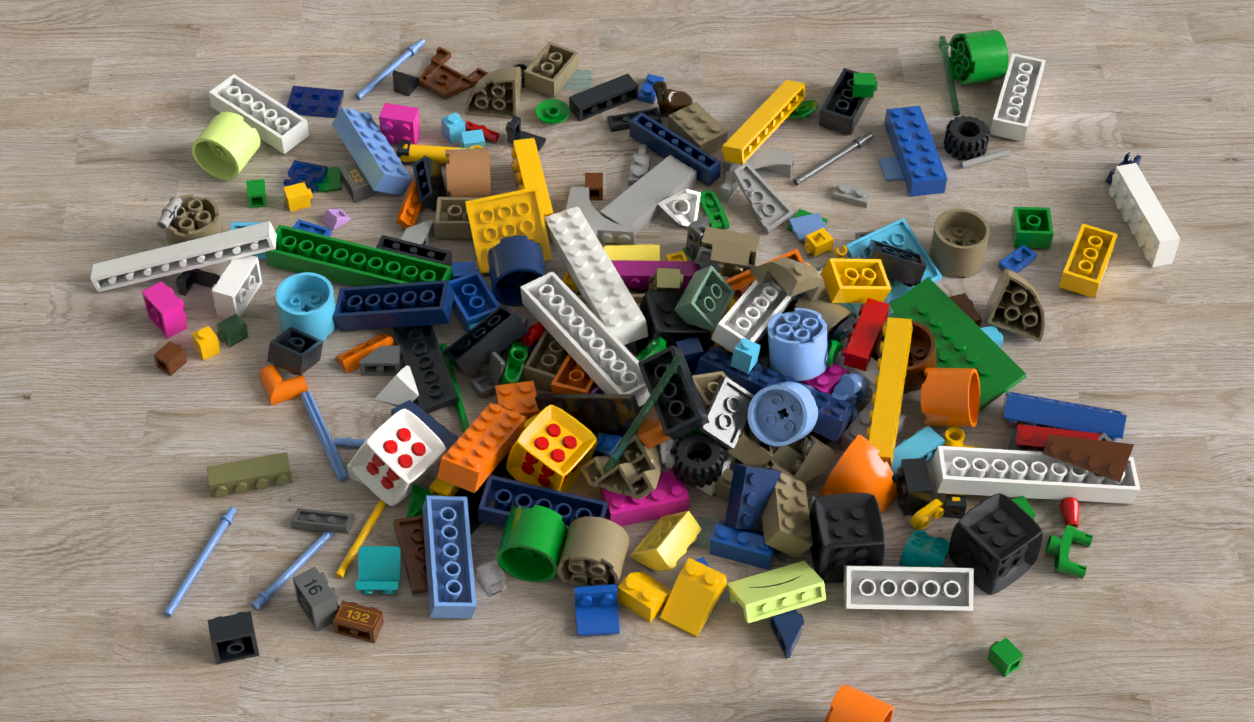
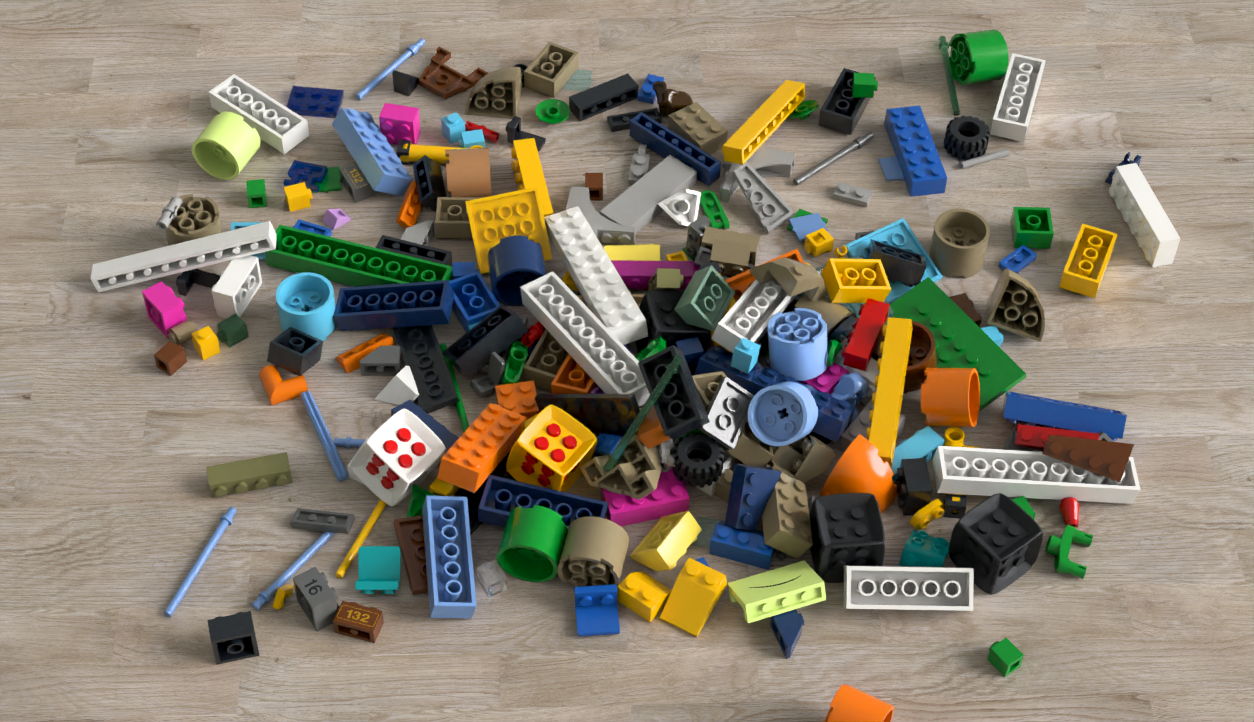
(182, 332): none -> dark tan brick
(281, 595): none -> yellow tile

